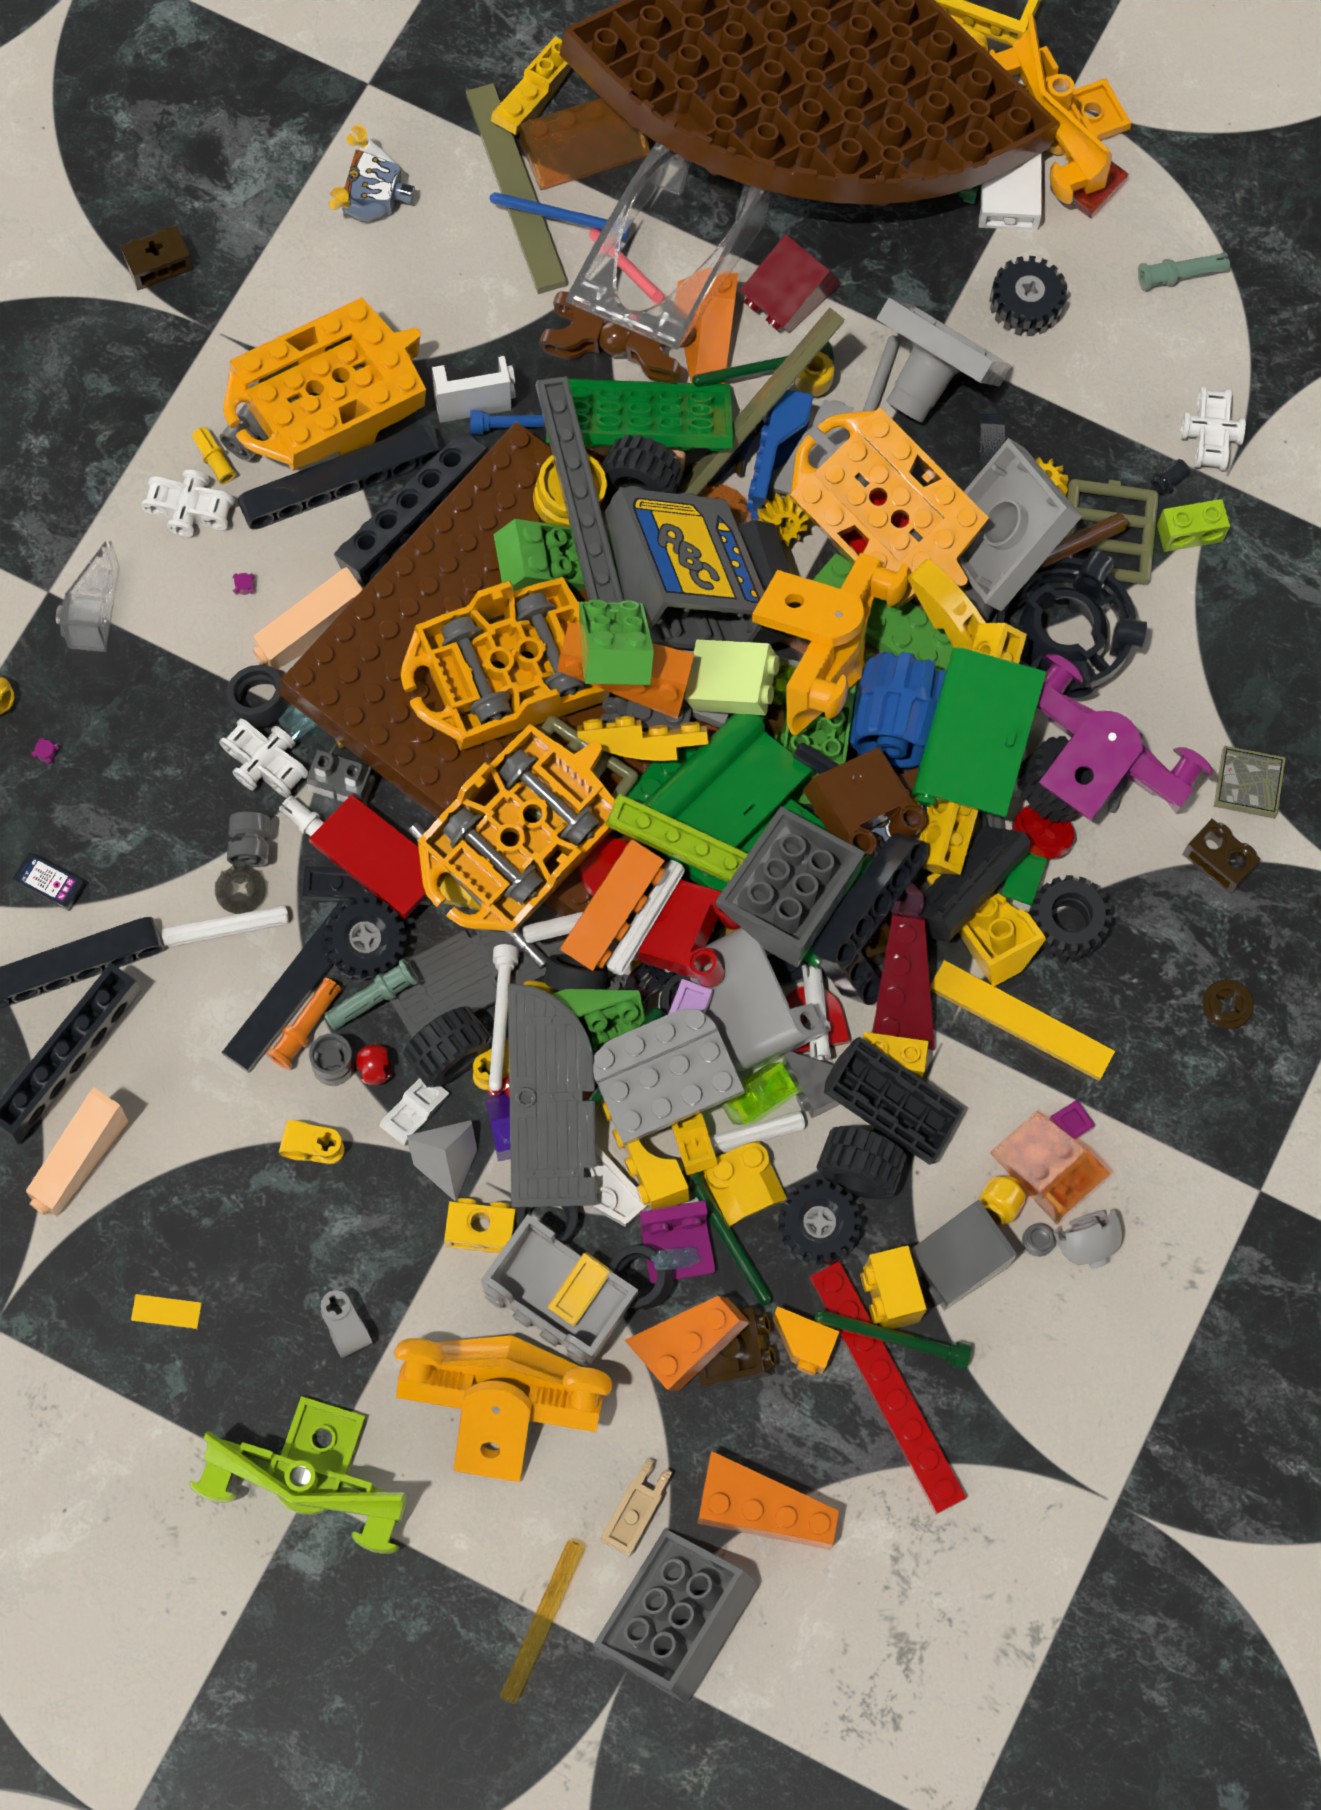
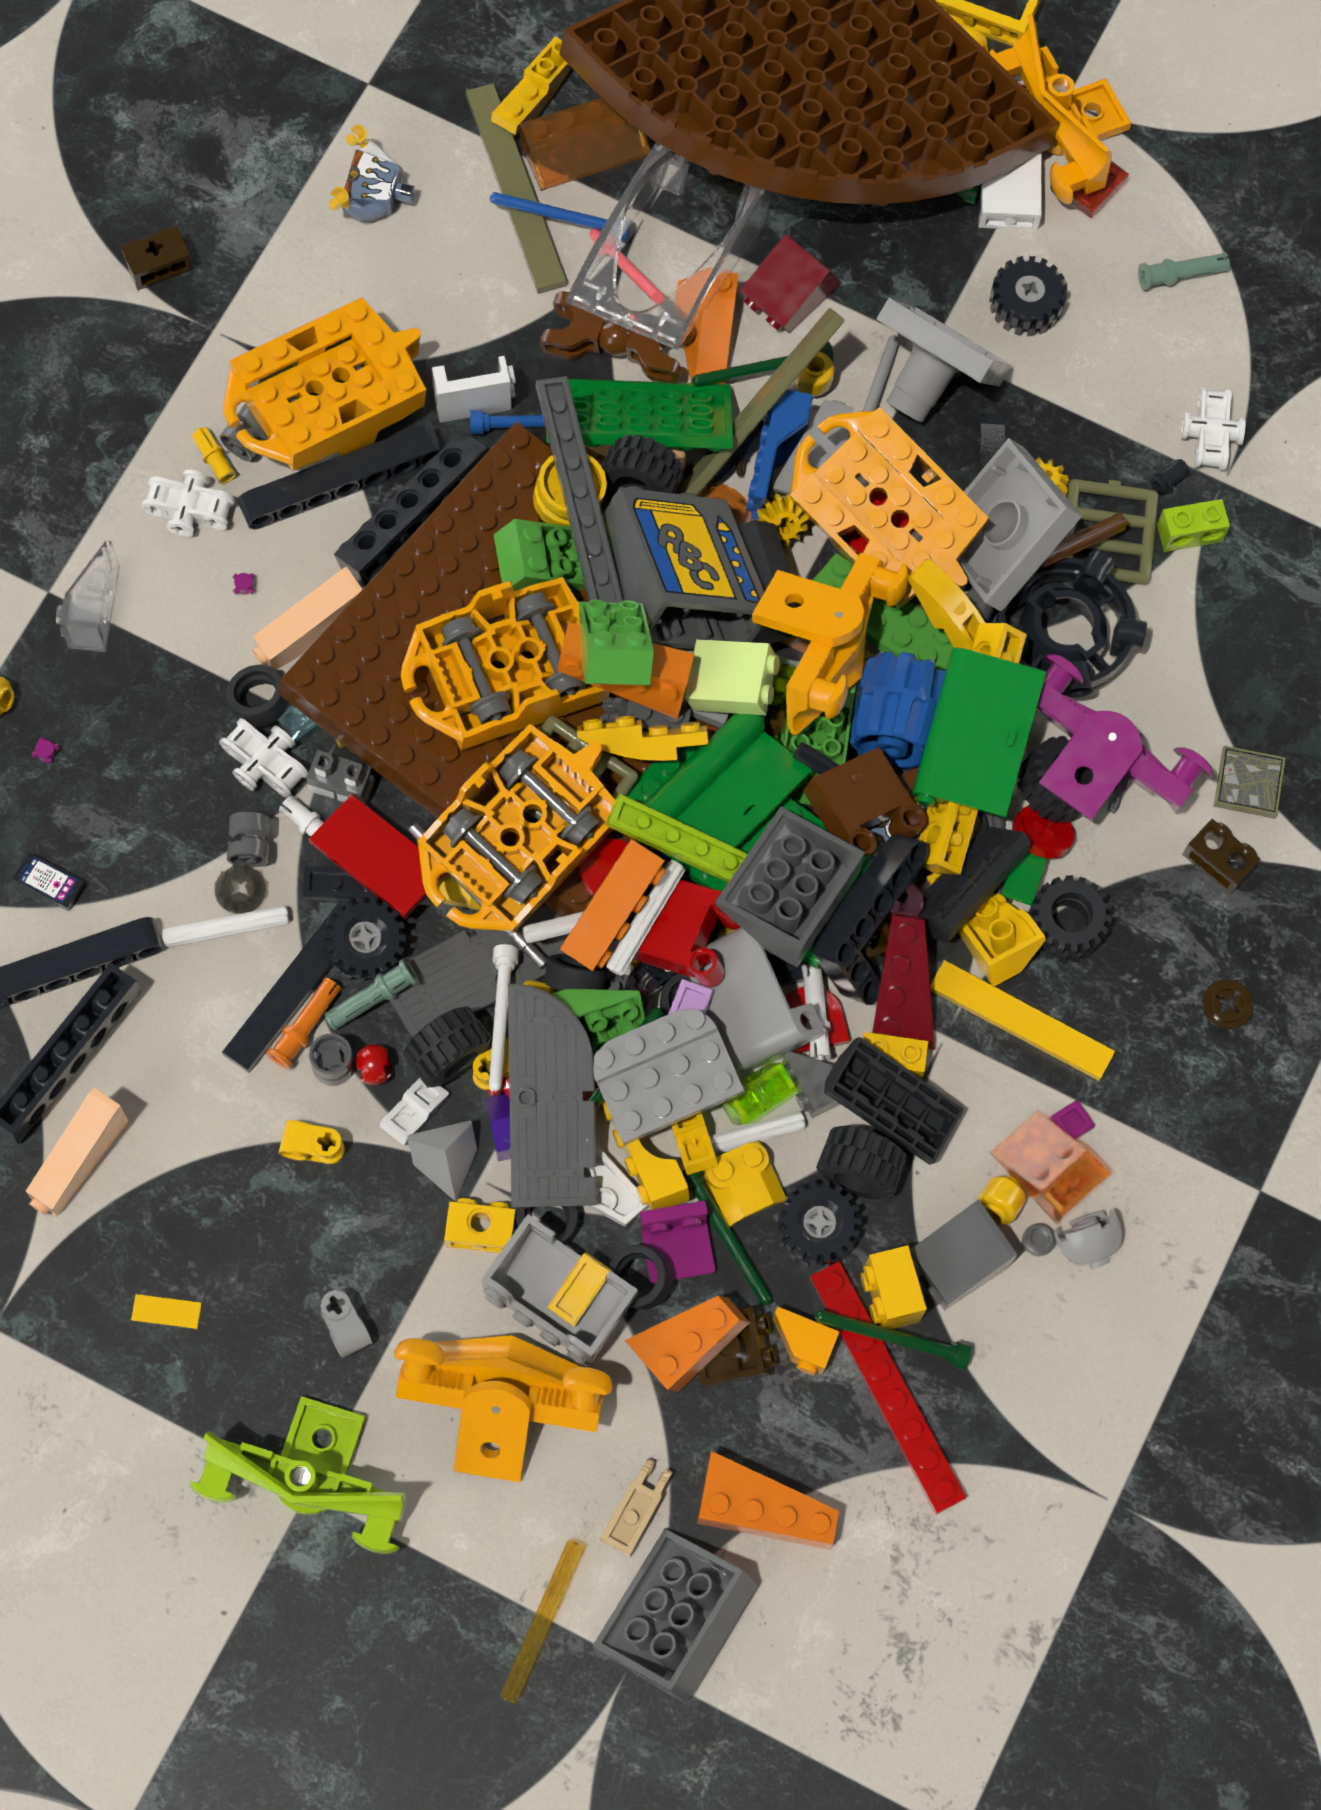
(675, 1258): clear light blue axle -> none

